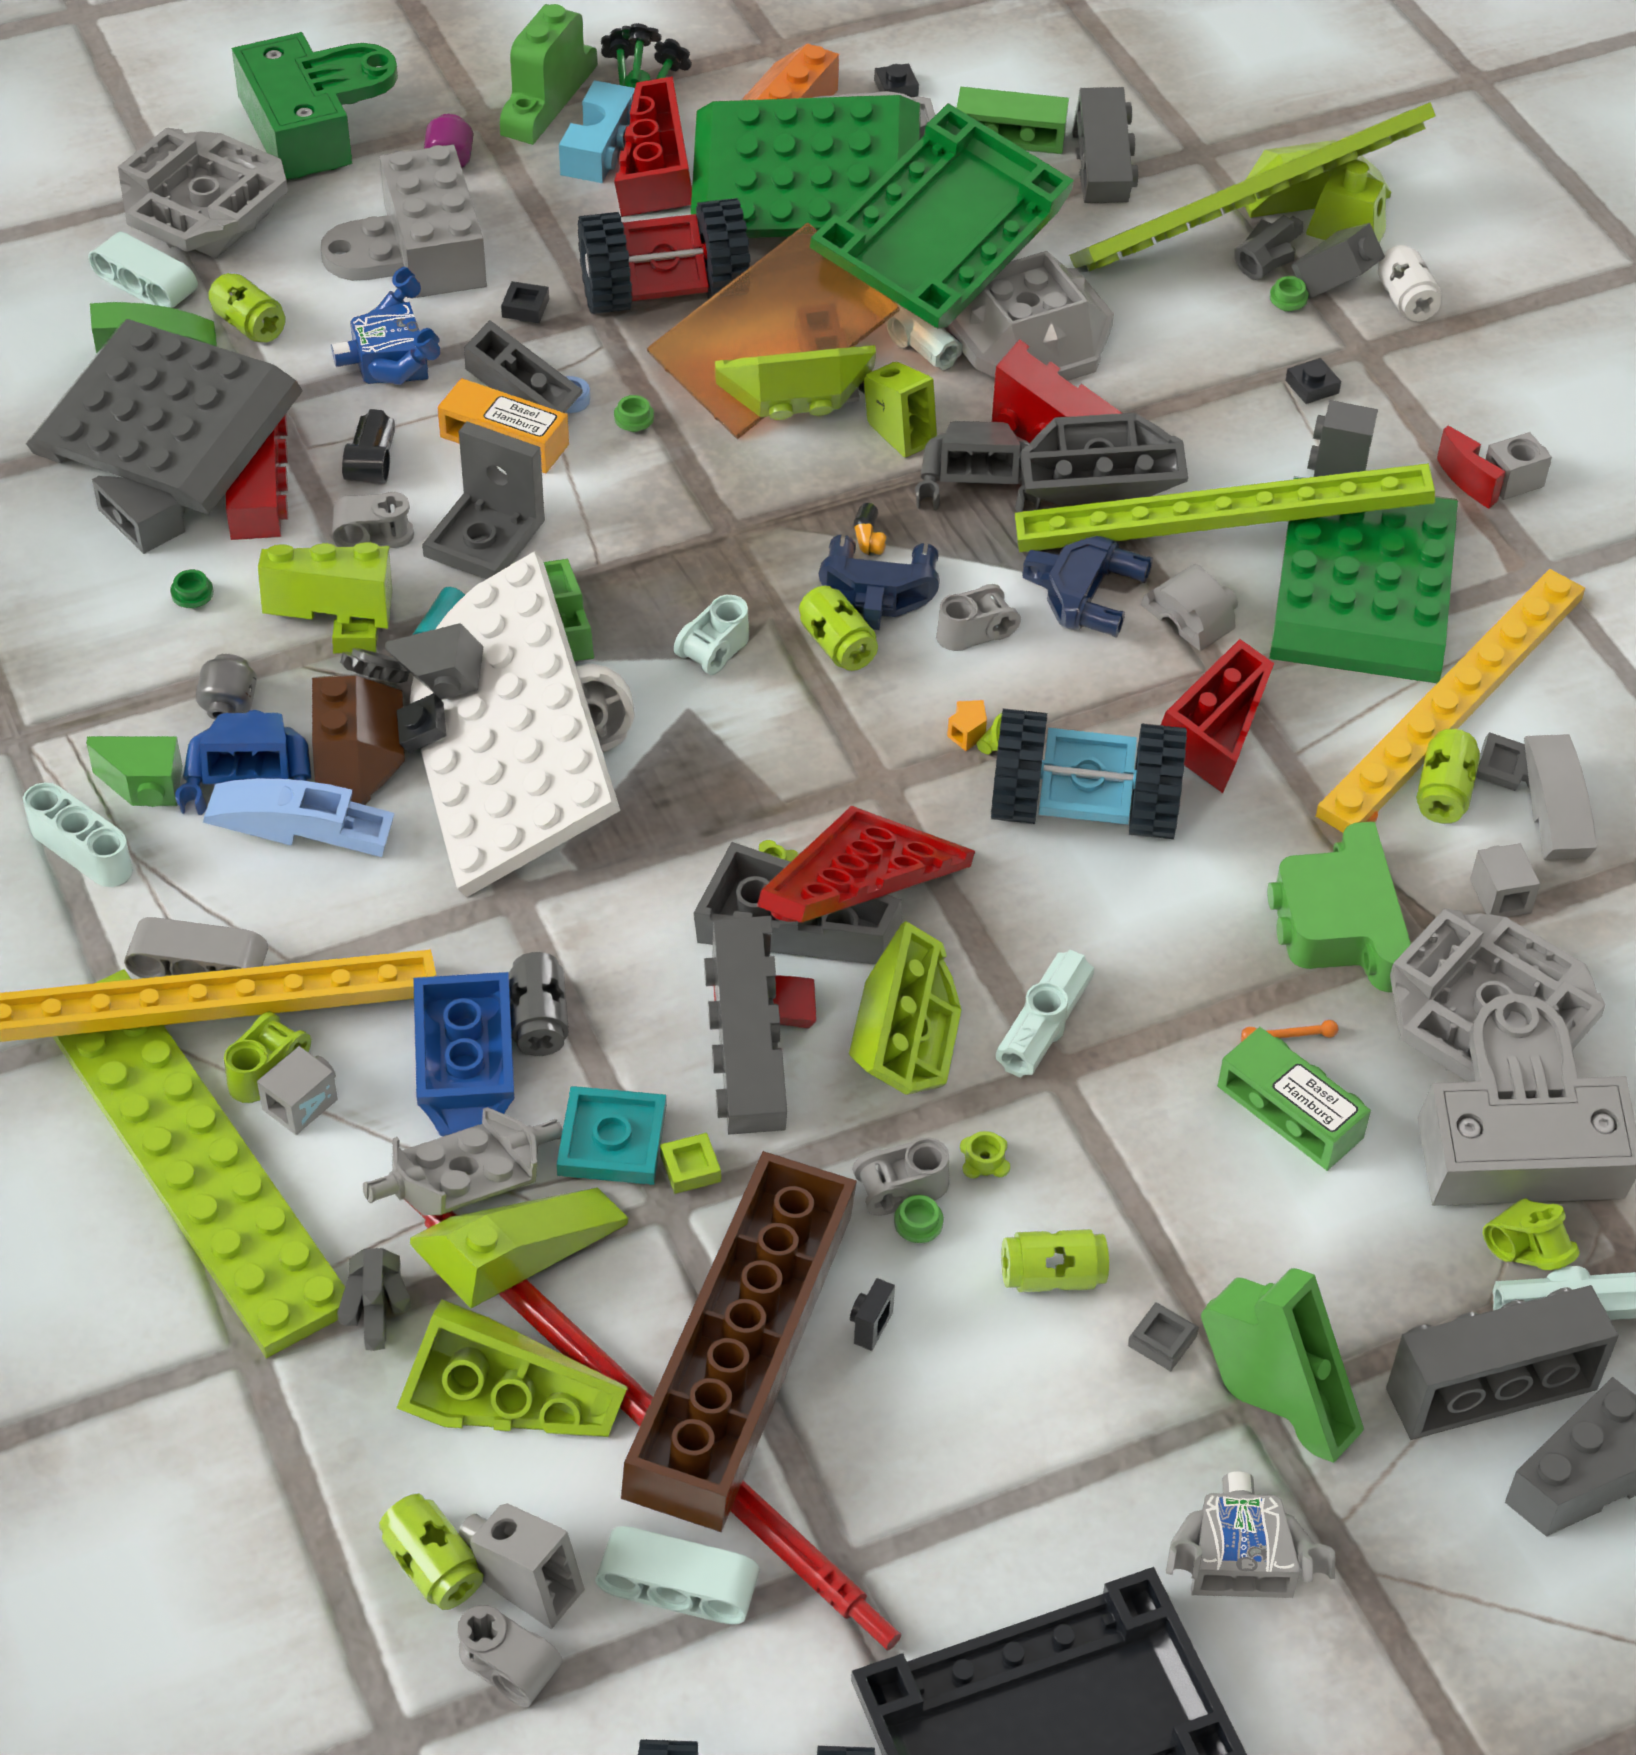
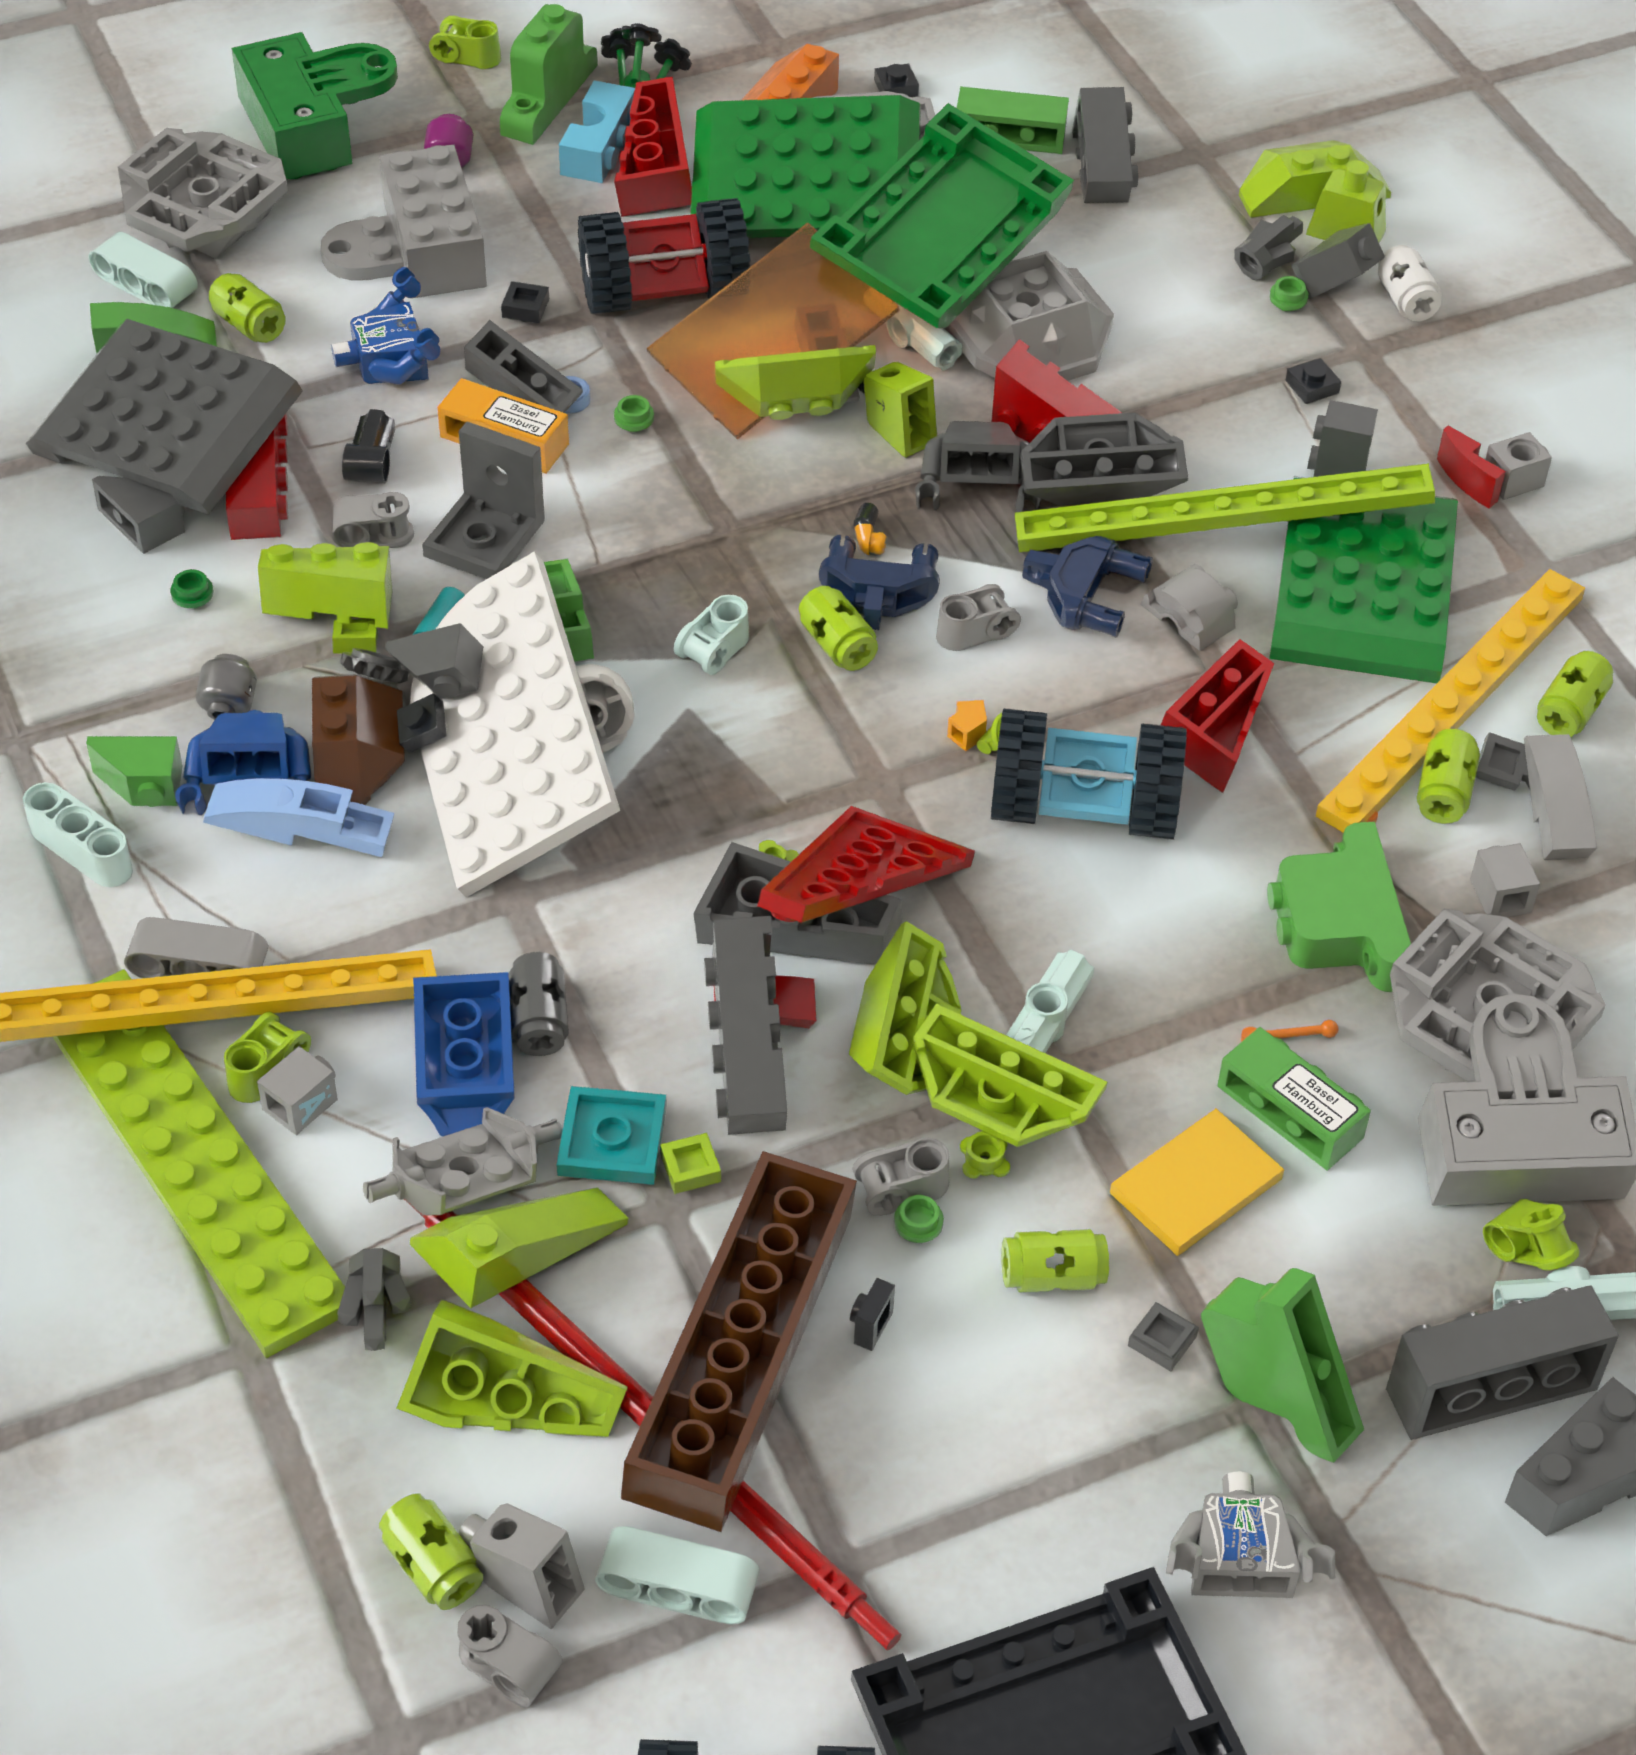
(471, 41): none -> lime piece
(999, 1080): none -> lime wedge
(1196, 1181): none -> yellow tile
(1261, 185): lime plate -> none
(1575, 694): none -> lime piece

